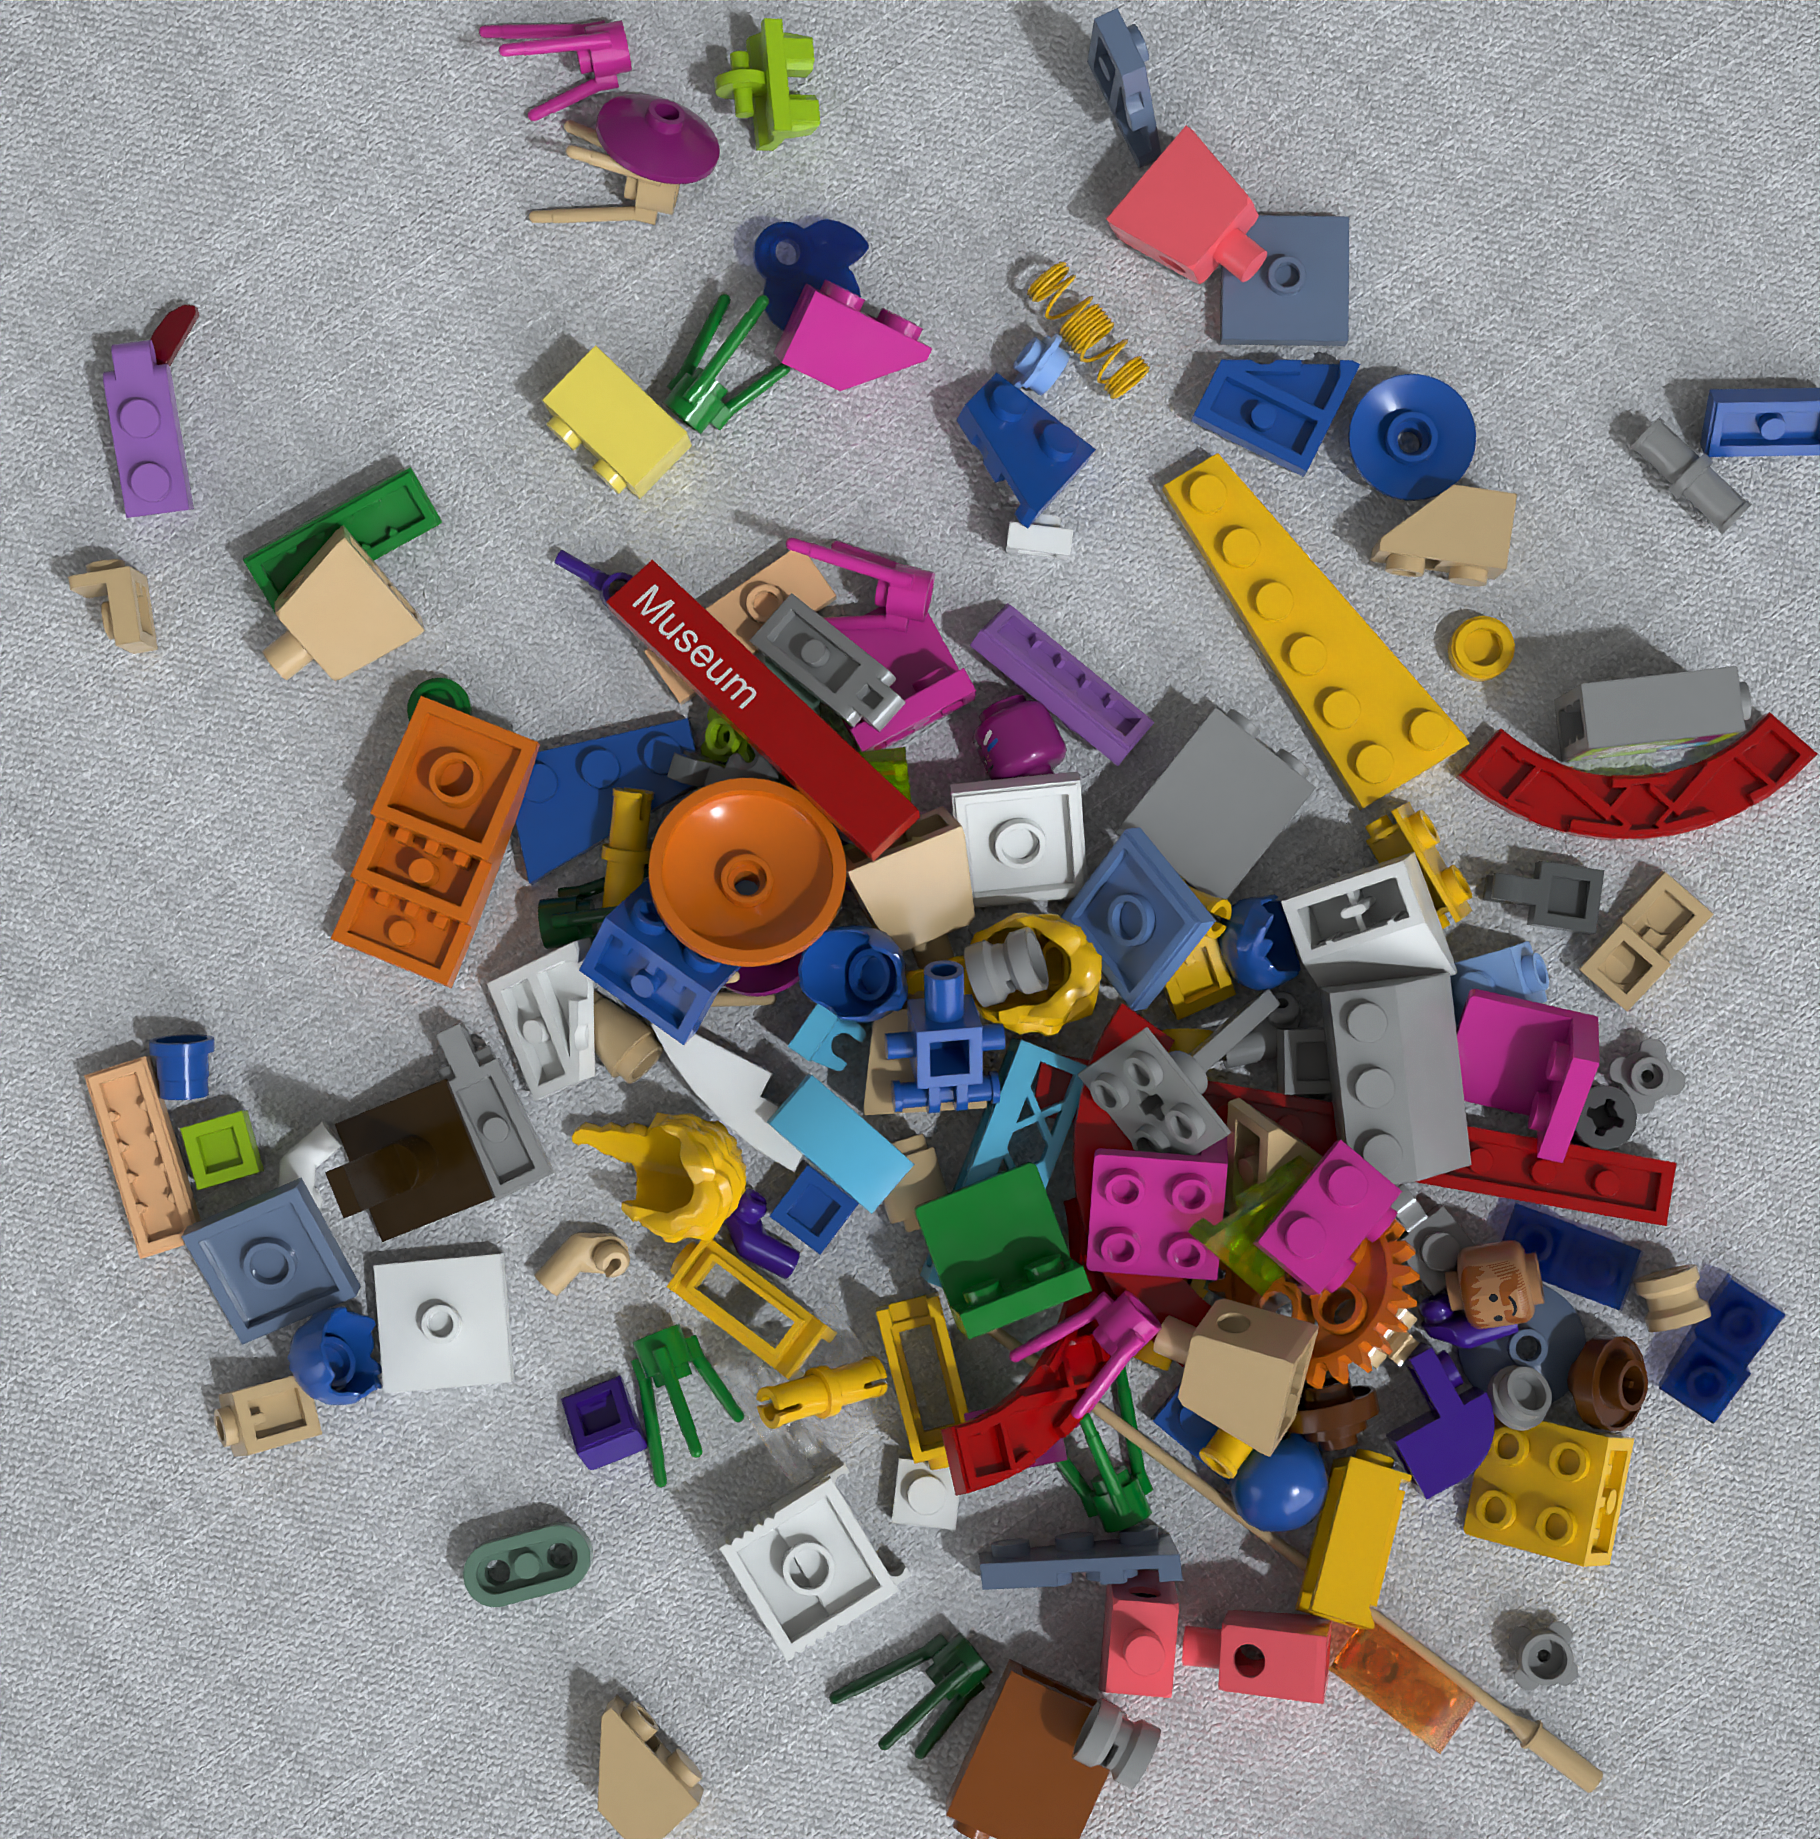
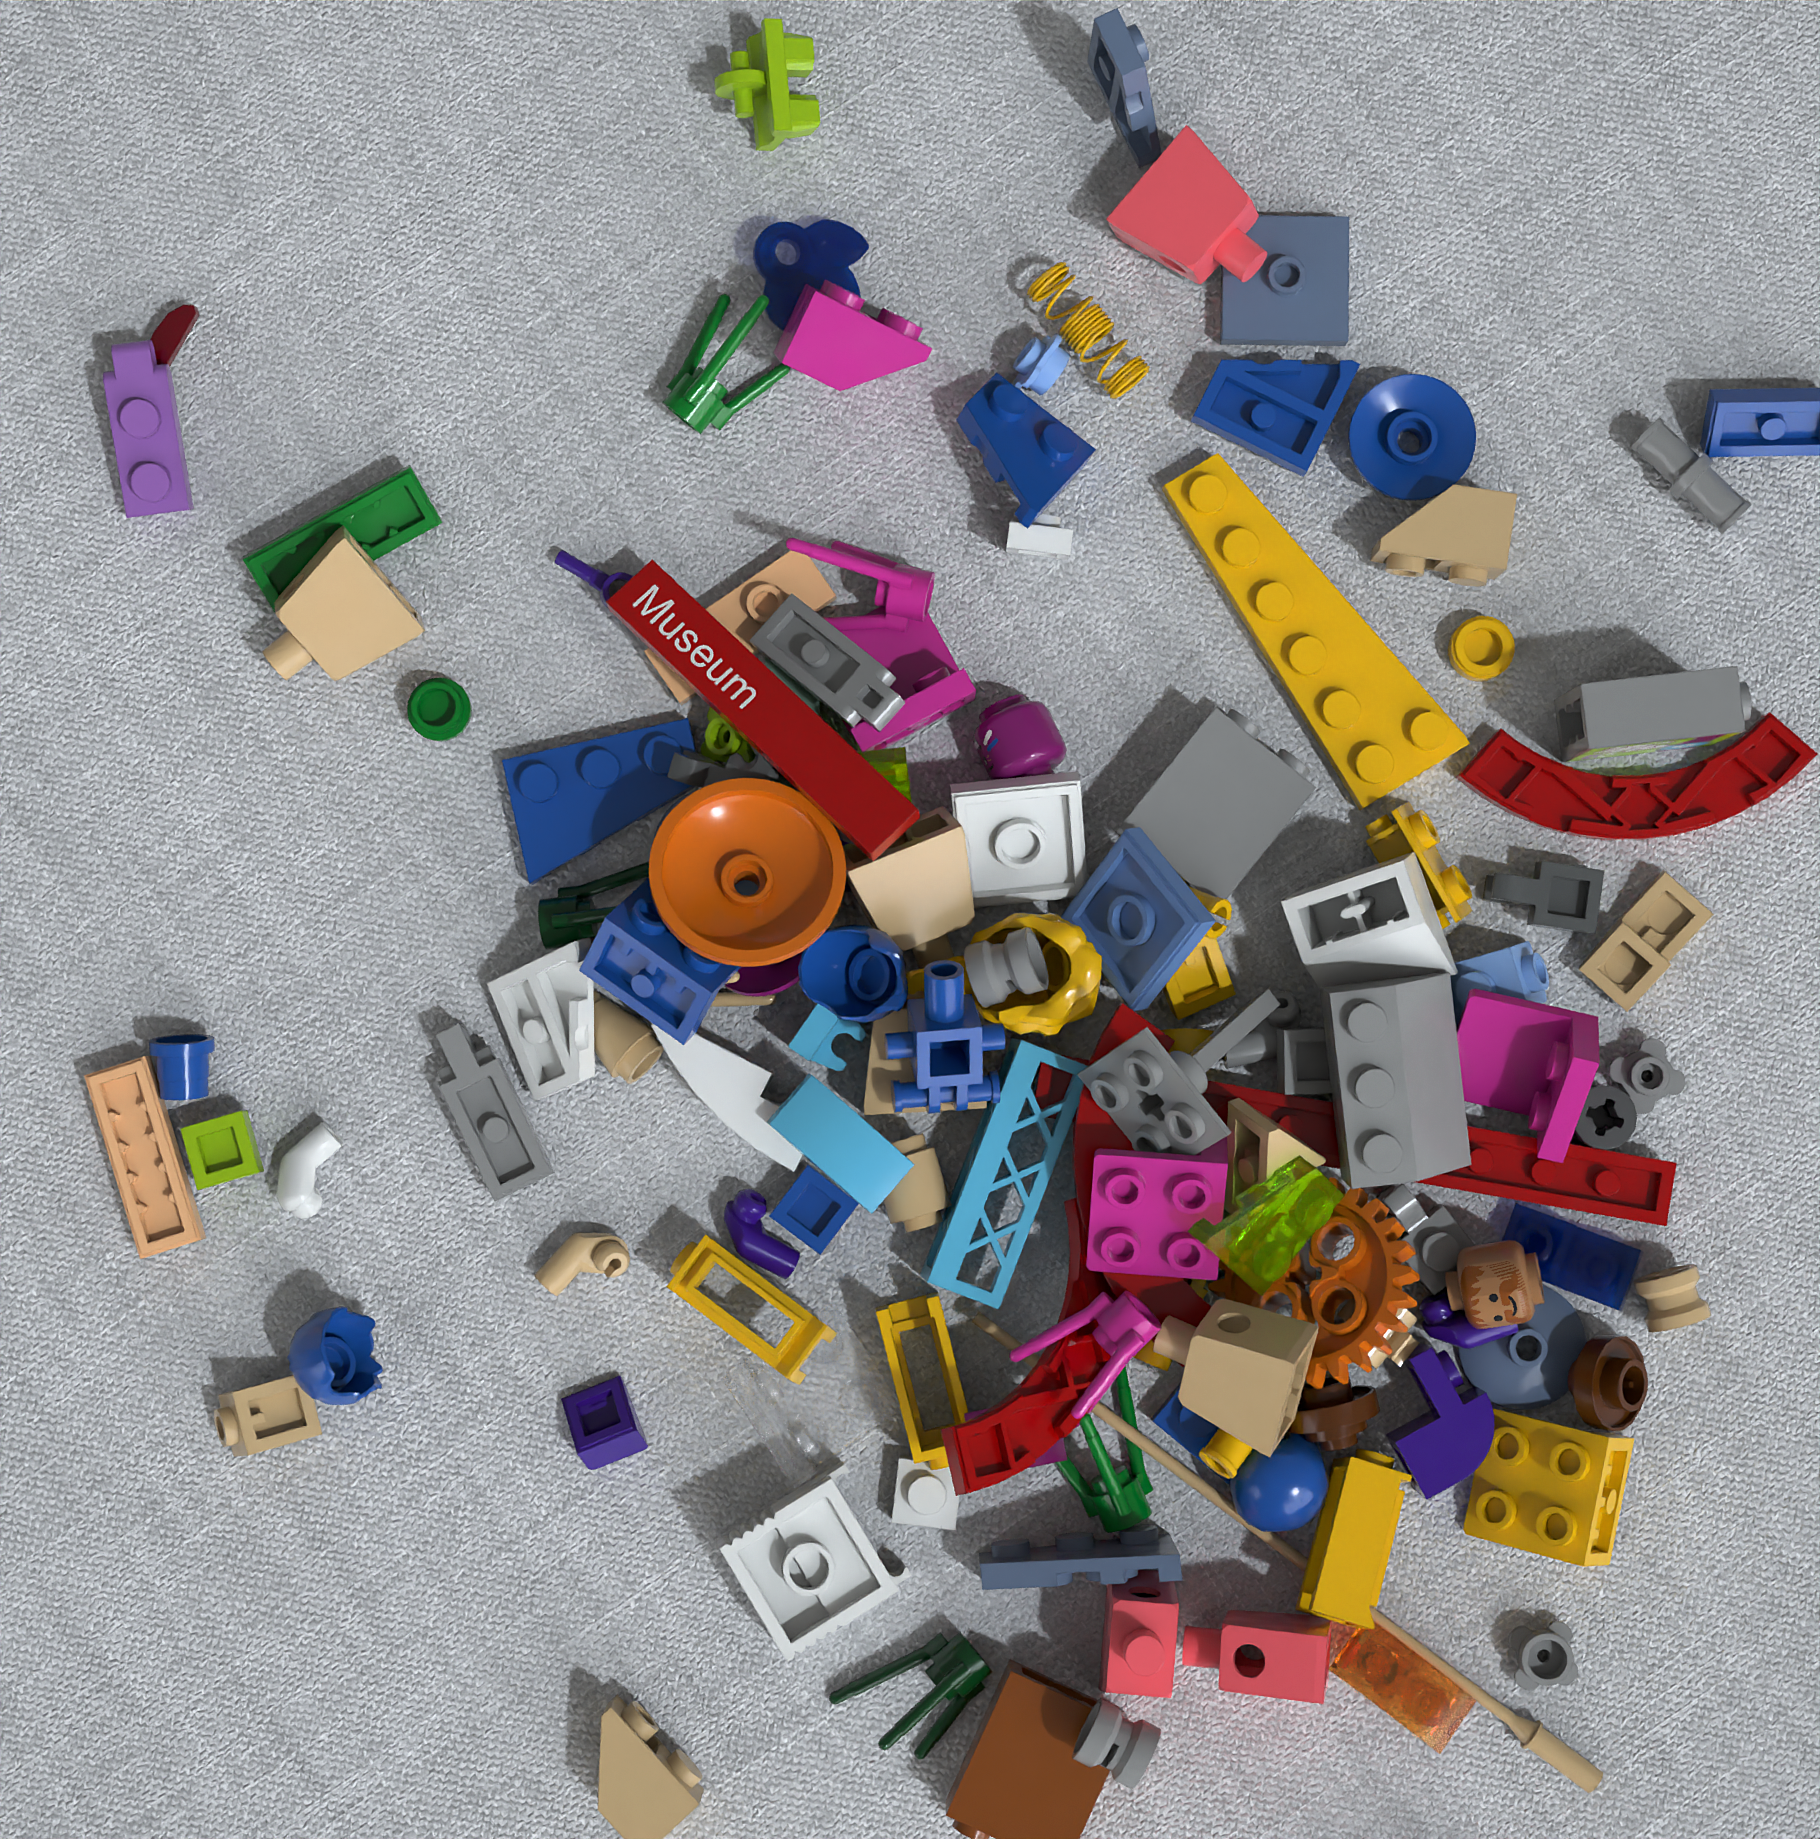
(129, 610): tan bracket -> none
(271, 1261): sand blue plate -> none
(409, 1162): dark brown piece -> none
(436, 841): orange slope -> none
(443, 1323): white plate -> none
(530, 1564): sand green plate -> none
(598, 46): dark pink plant -> none
(615, 423): light yellow piece -> none
(627, 844): yellow pin -> none
(649, 195): tan plant -> none
(657, 139): magenta dish -> none
(666, 1360): green plant -> none
(684, 1171): yellow hair -> none
(821, 1392): yellow pin -> none
(999, 1250): green bracket -> none
(1062, 683): medium lavender plate -> none
(1259, 944): blue hair -> none
(1329, 1219): dark pink bracket -> none
(1519, 1397): light grey plate -> none
(1717, 1350): clear blue slope -> none

